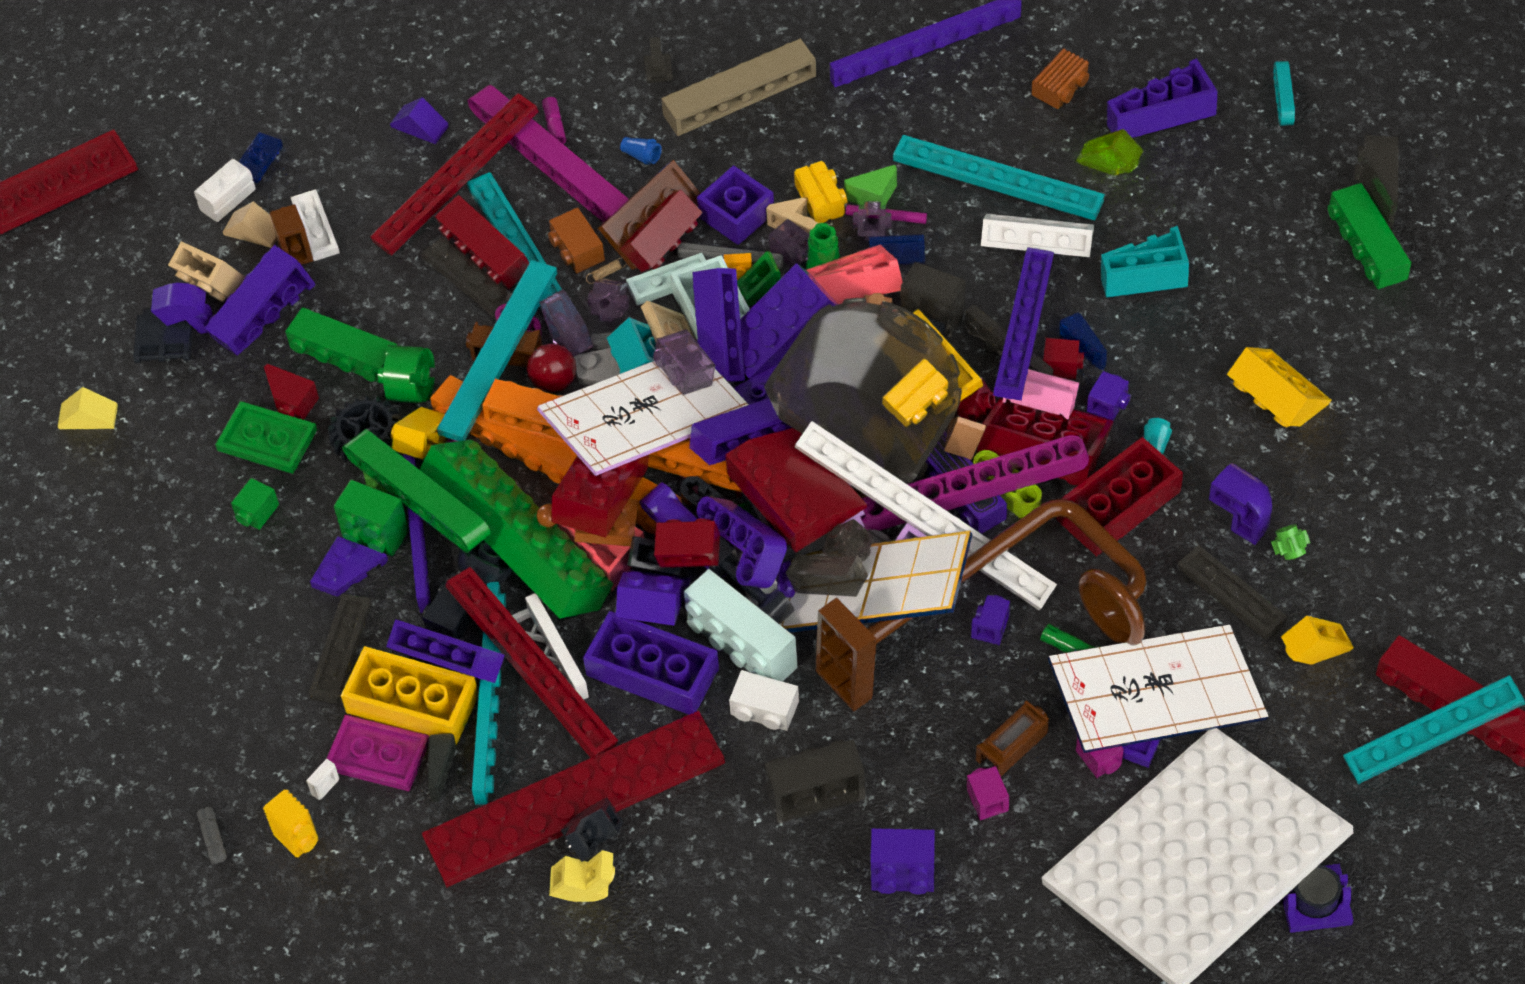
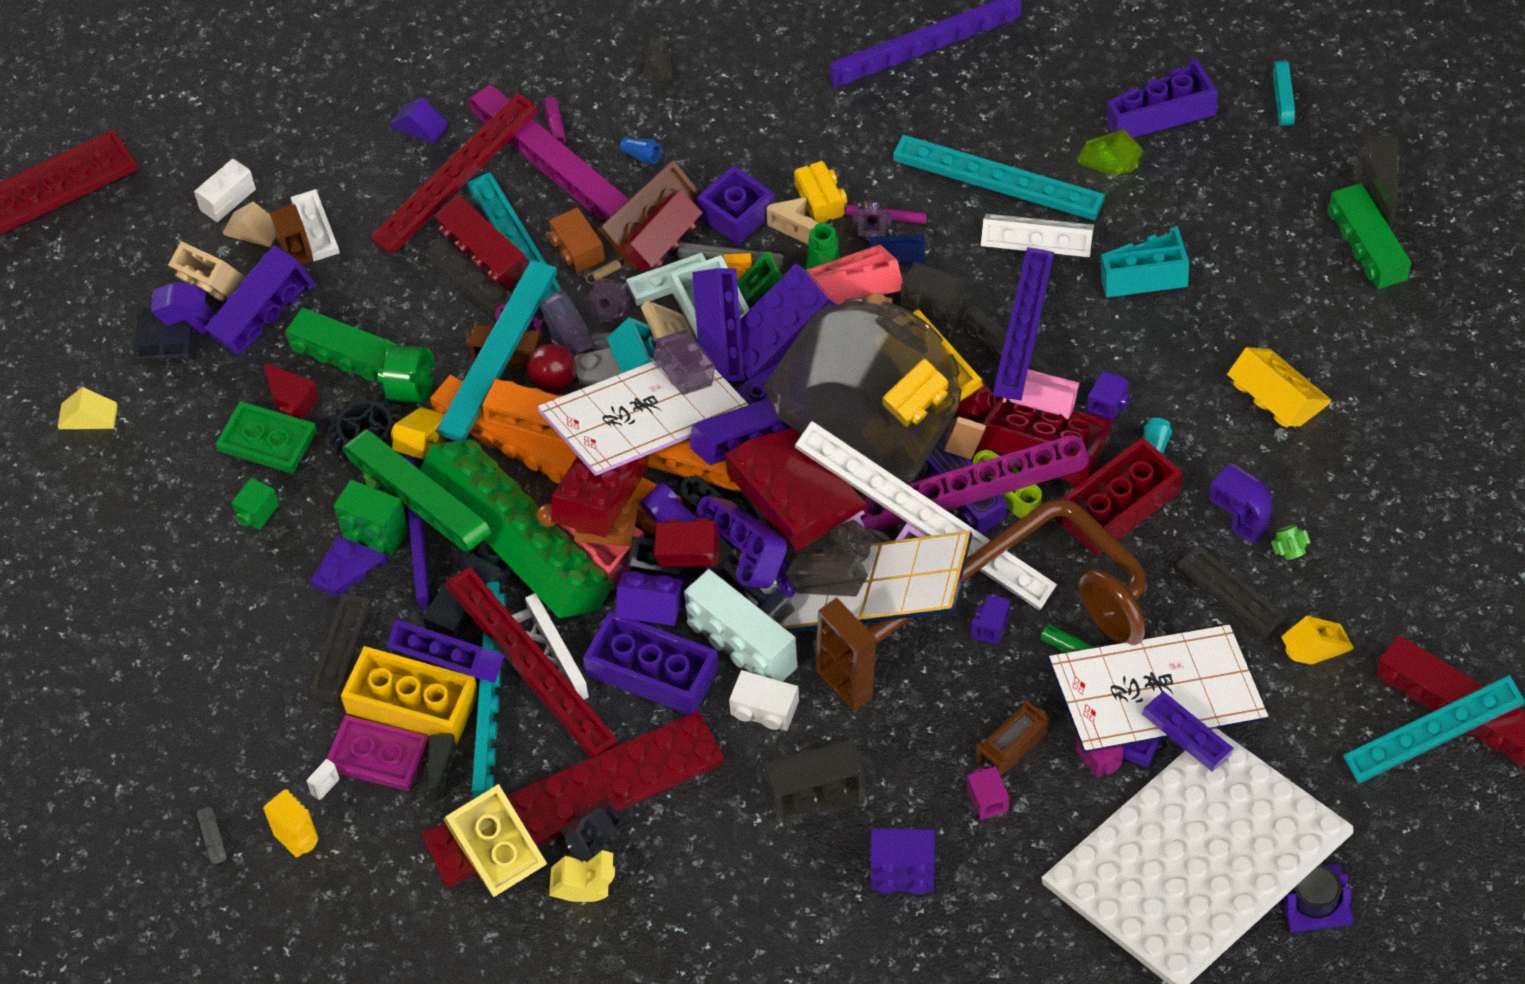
(261, 155): clear blue plate -> none
(495, 840): none -> light yellow slope
(739, 87): dark tan brick -> none
(790, 242): clear purple brick -> none
(872, 186): bright green slope -> none
(1060, 79): dark orange brick -> none
(1063, 357): dark red brick -> none
(1076, 328): clear blue slope -> none
(1187, 731): none -> dark purple plate

